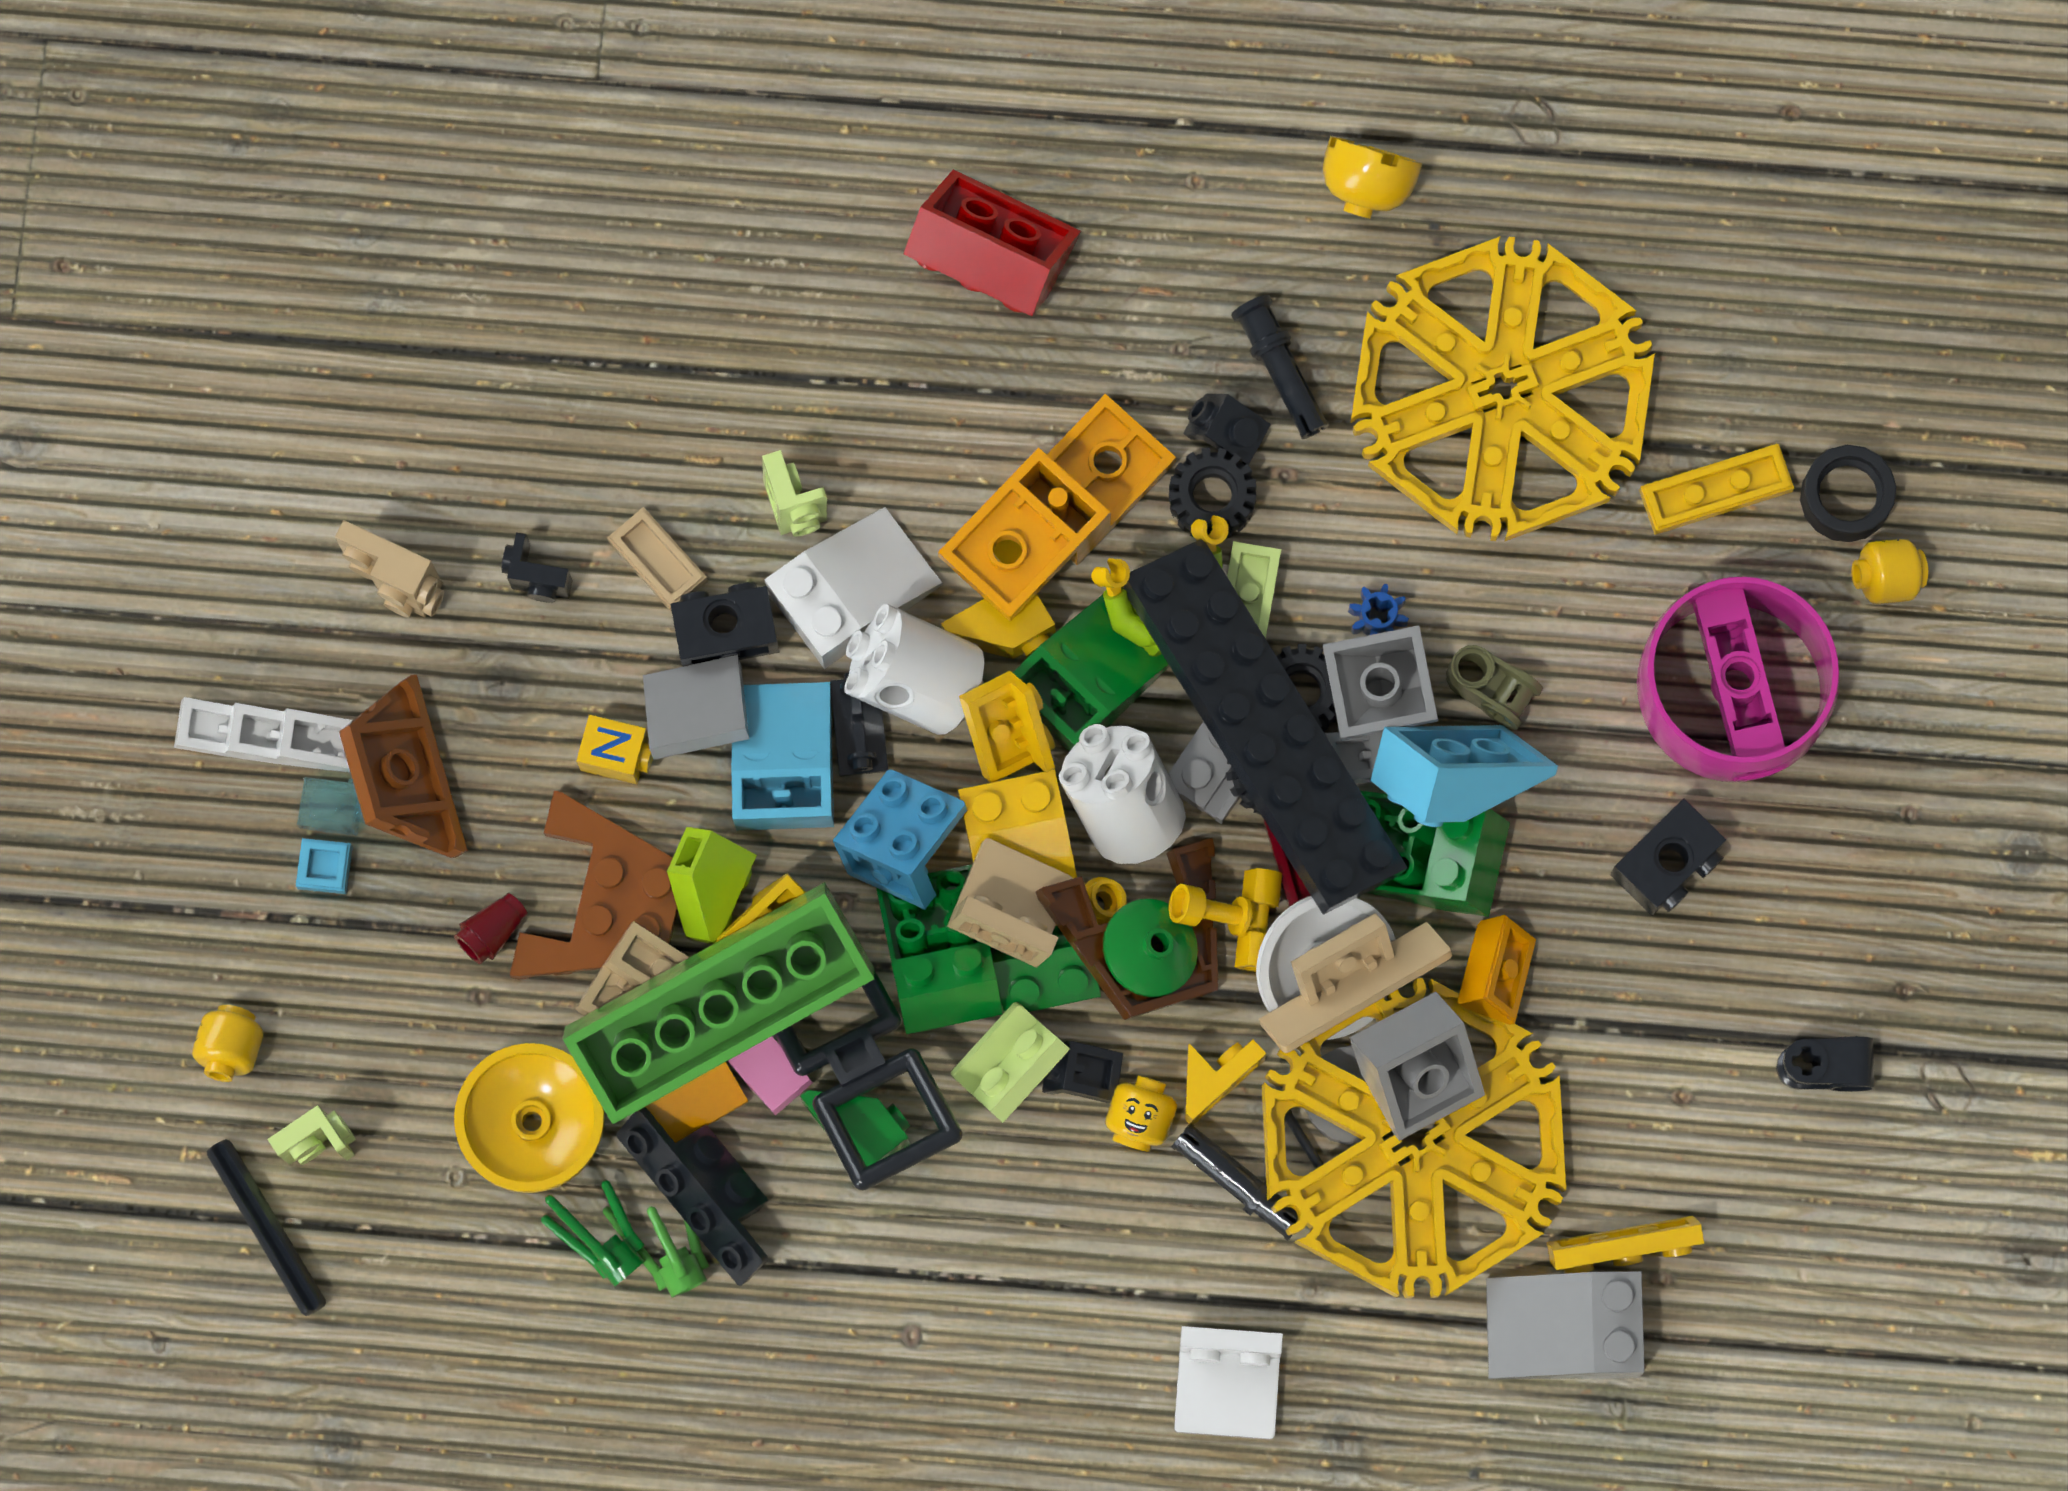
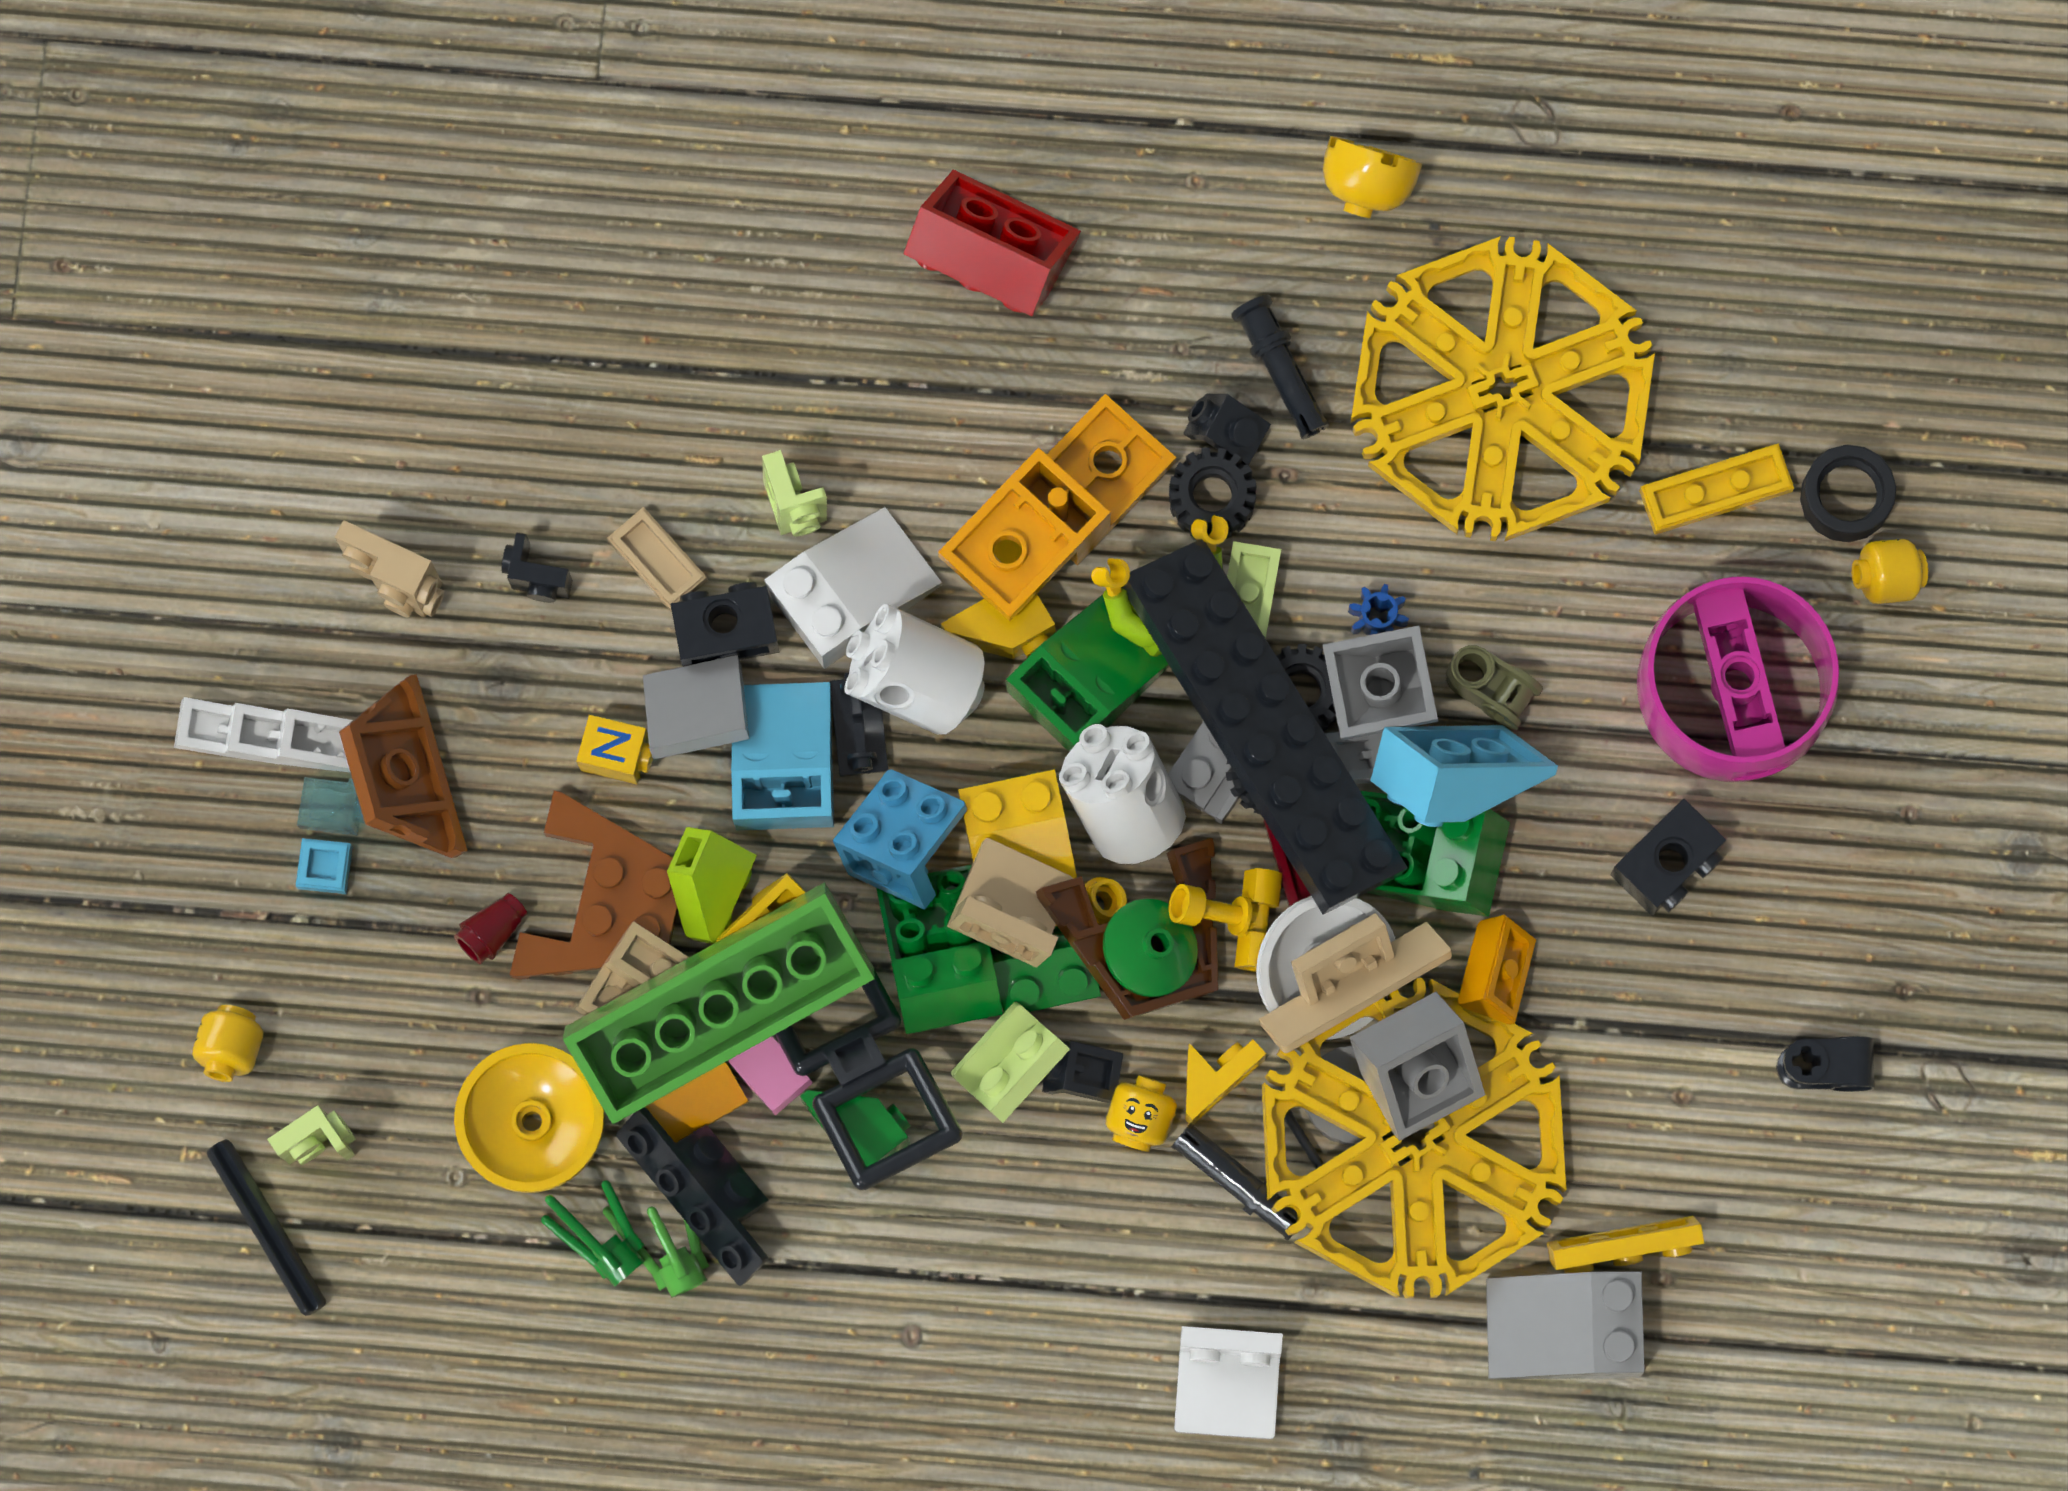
(1007, 726): yellow bracket -> none

